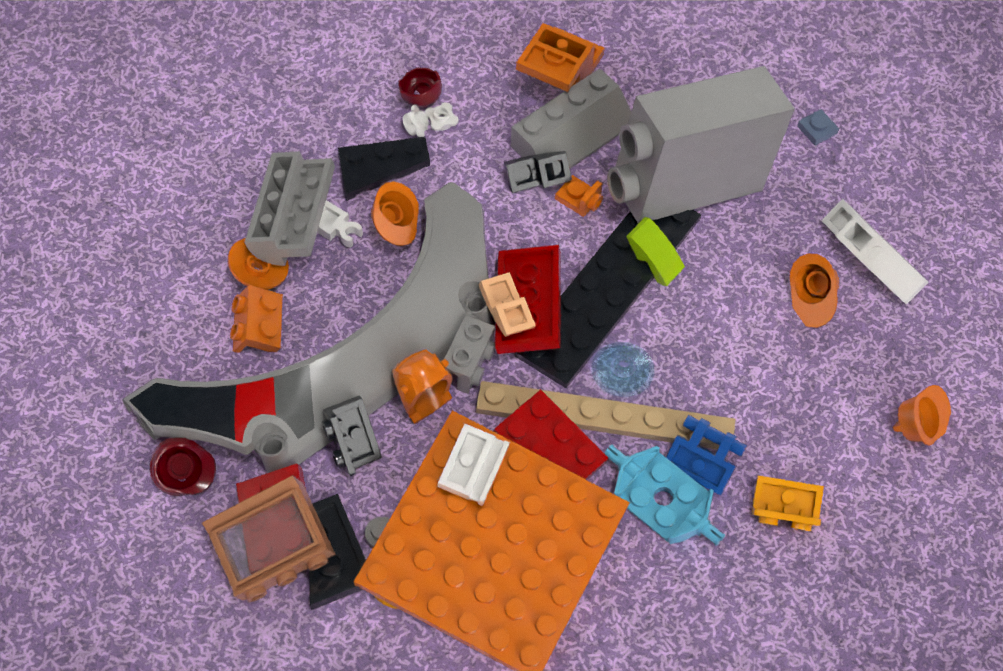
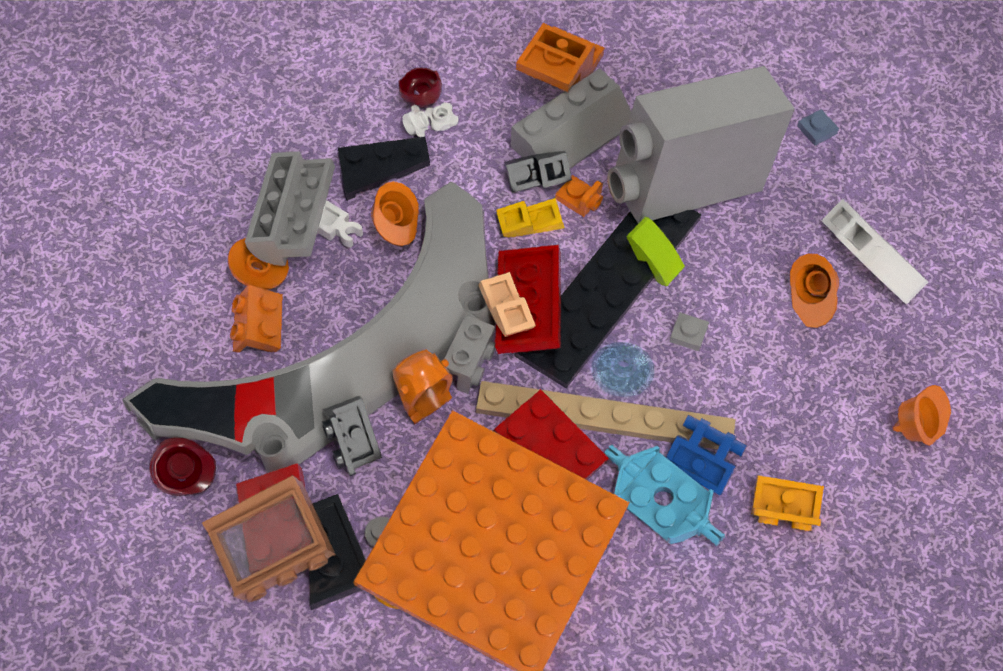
(473, 464): white plate -> none
(523, 220): none -> yellow slope
(689, 331): none -> light grey plate

